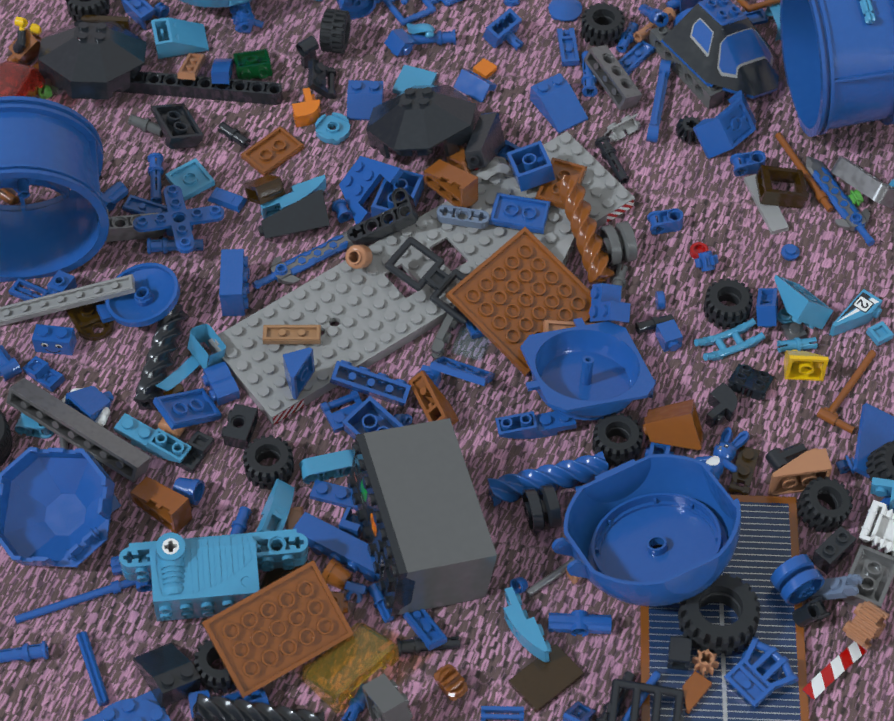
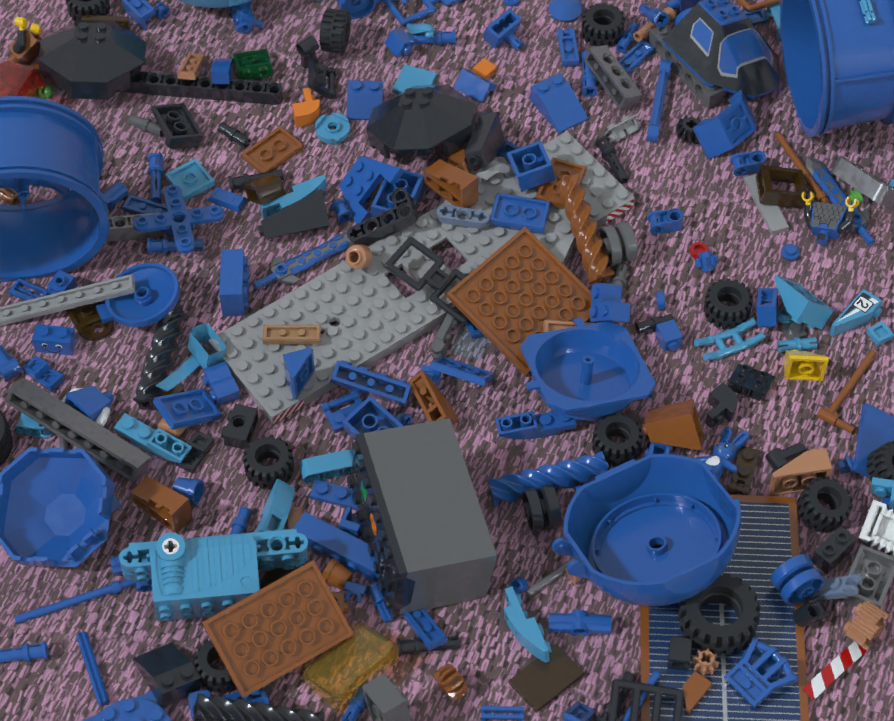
(178, 37): dark azure slope -> none
(237, 182): none -> black pin
(828, 219): none -> torso

